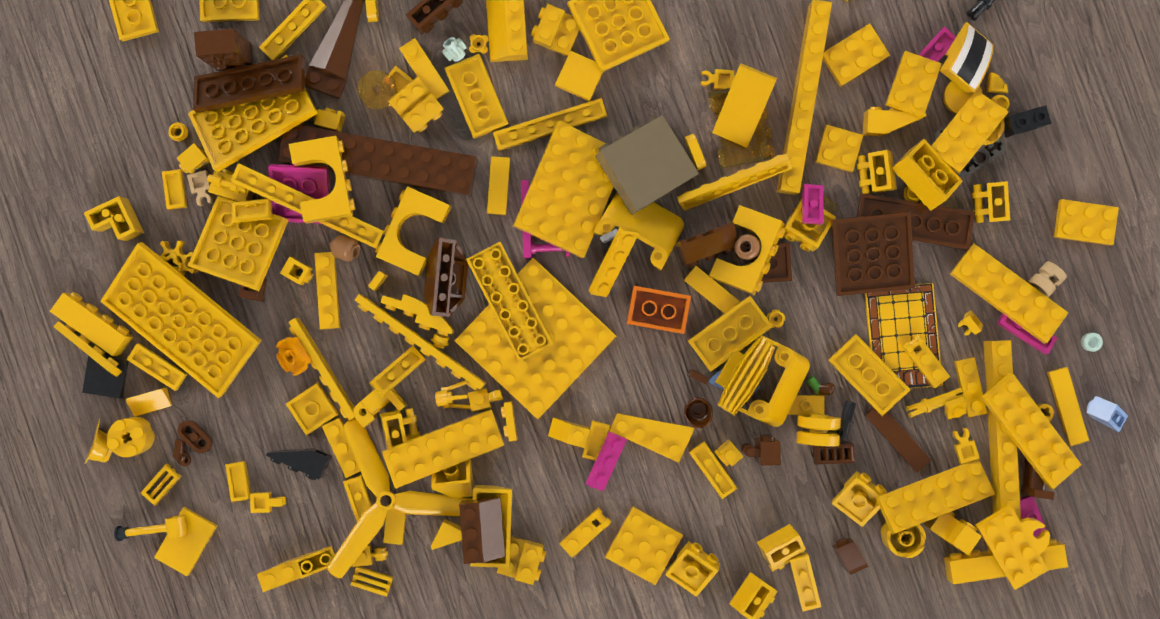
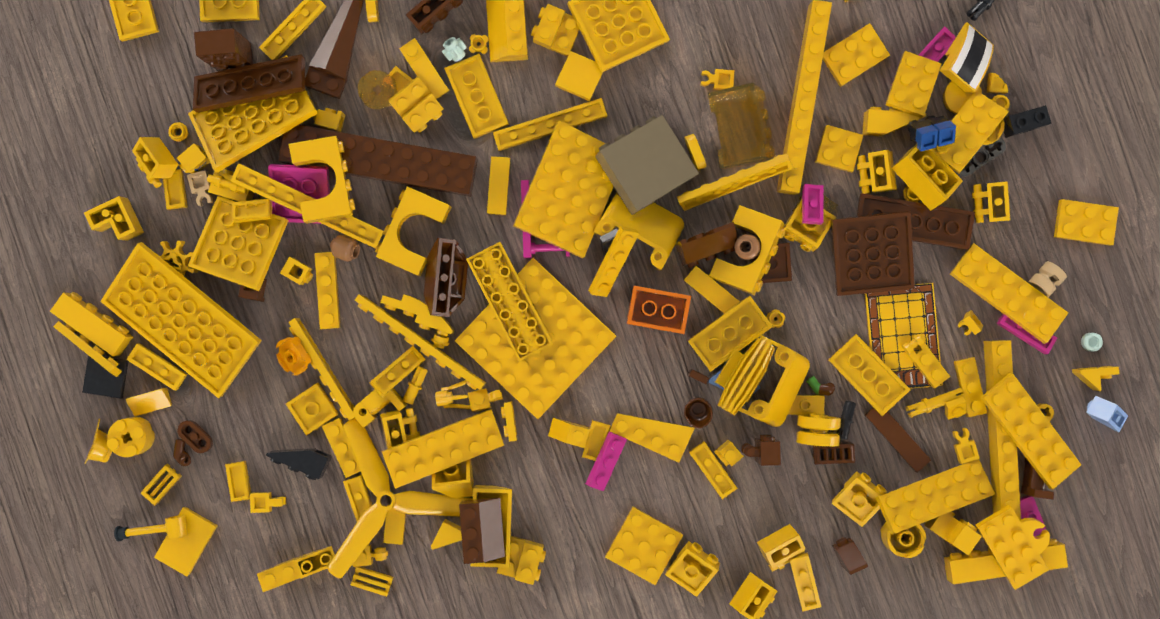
(154, 159): none -> yellow brick
(377, 281): yellow tile -> none
(415, 385): none -> yellow axle
(584, 532): yellow plate -> none
(744, 105): yellow tile -> none
(932, 132): none -> blue hips
(1067, 406): yellow tile -> none
(1093, 375): none -> yellow slope

